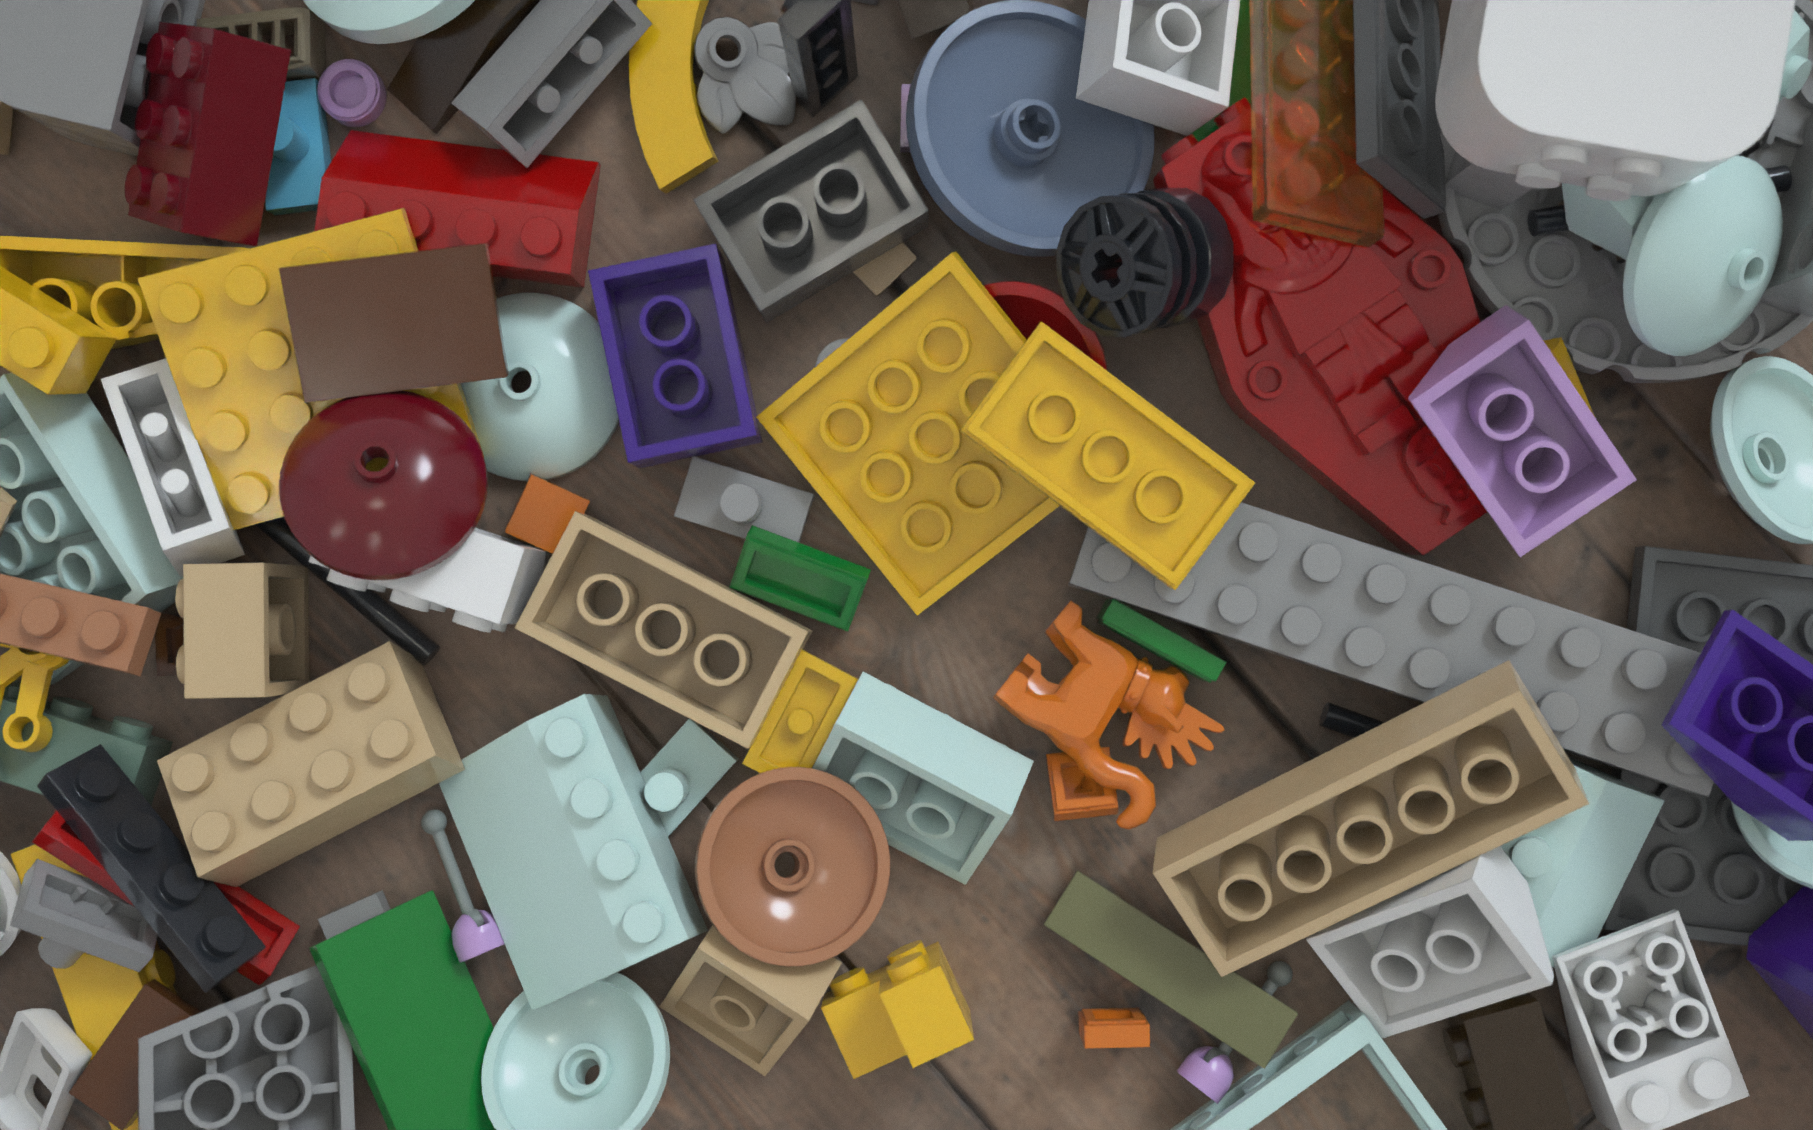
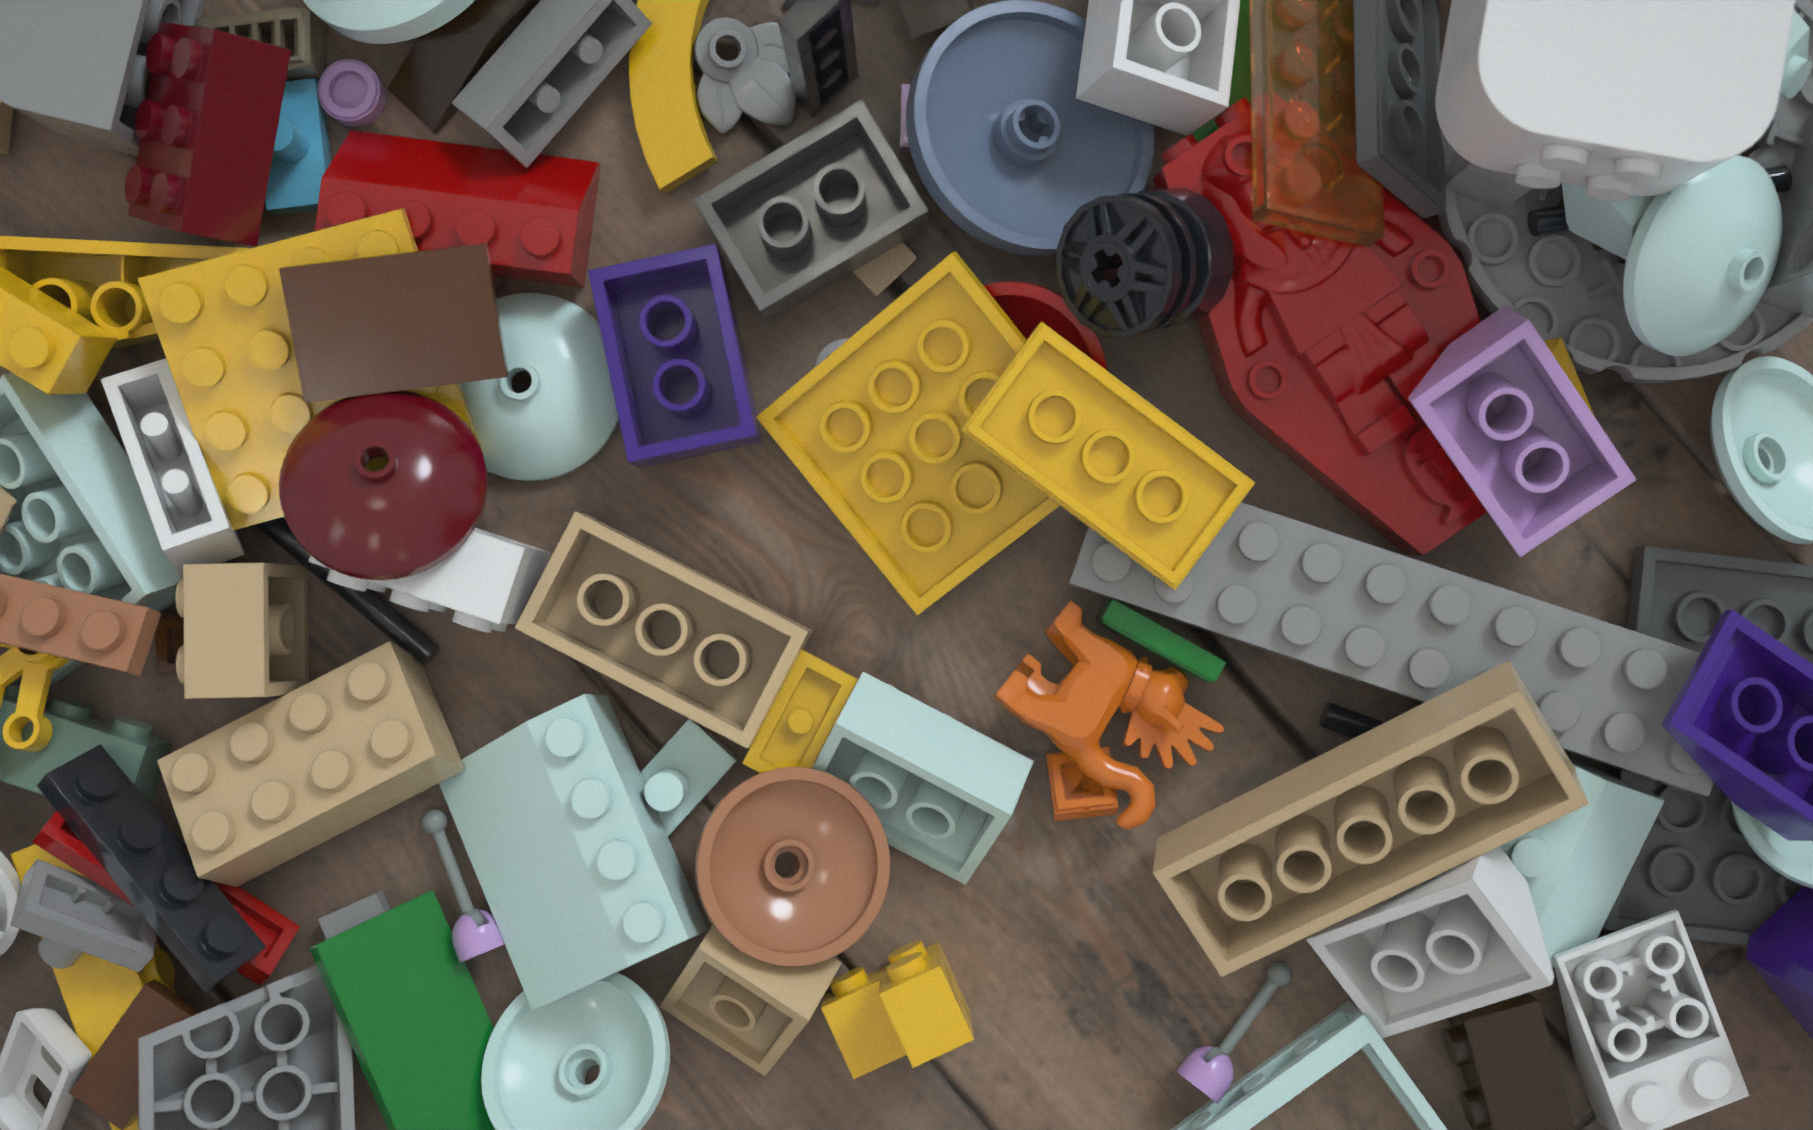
(543, 513): orange tile -> none
(737, 500): light grey tile -> none
(799, 578): green tile -> none
(1113, 1028): orange tile -> none
(1170, 969): olive tile -> none

